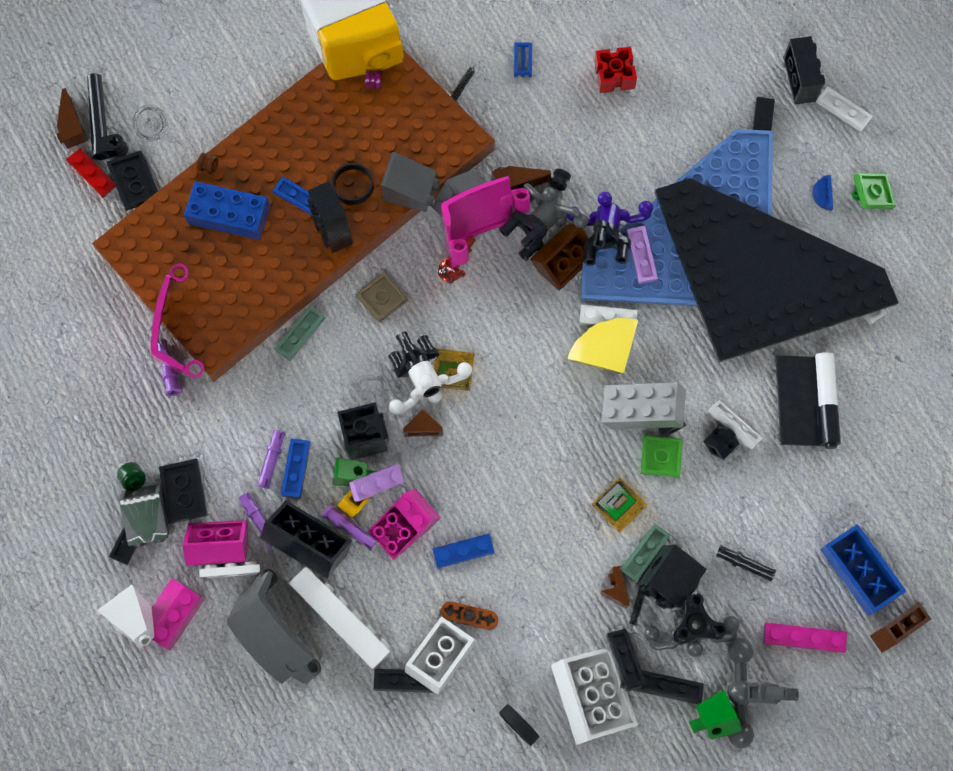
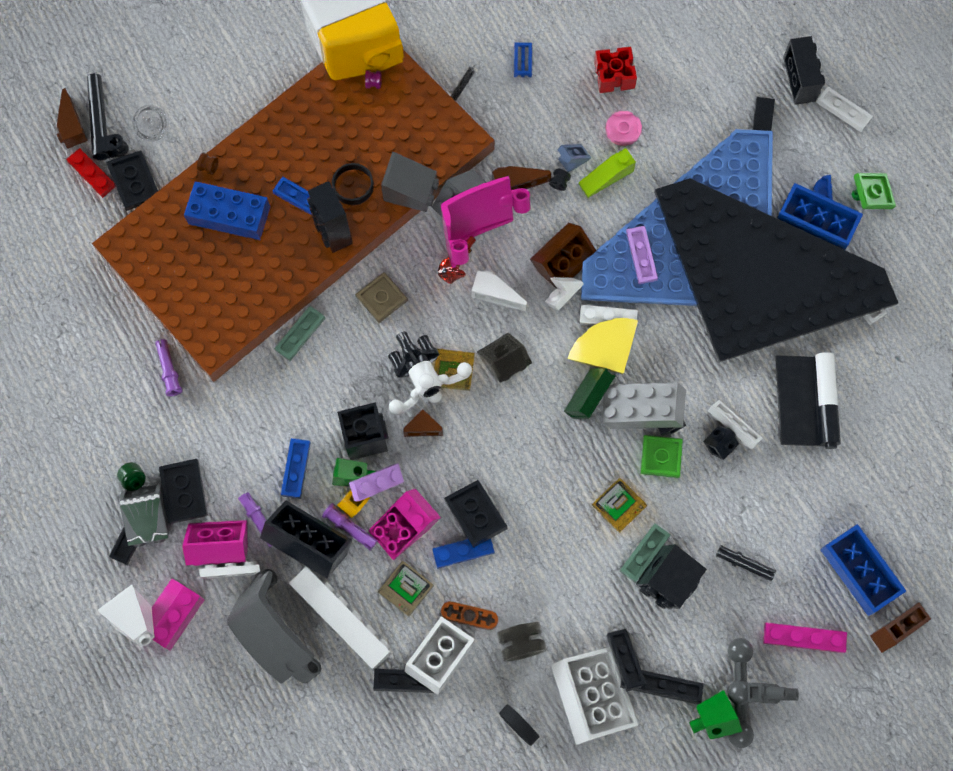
(155, 353): dark pink panel -> none
(273, 452): medium lavender pin -> none
(405, 588): none -> tile
(475, 513): none -> black plate
(494, 290): none -> white slope
(504, 357): none -> clear smoke slope
(520, 638): none -> clear smoke wheel
(541, 220): wheel -> none
(565, 290): none -> white slope
(573, 156): none -> sand blue slope
(589, 393): none -> dark green piece
(606, 228): wheel -> none
(608, 172): none -> lime slope
(618, 594): reddish brown slope -> none
(623, 128): none -> bright pink tile
(638, 609): black piece -> none
(707, 628): wheel -> none
(820, 216): none -> blue brick

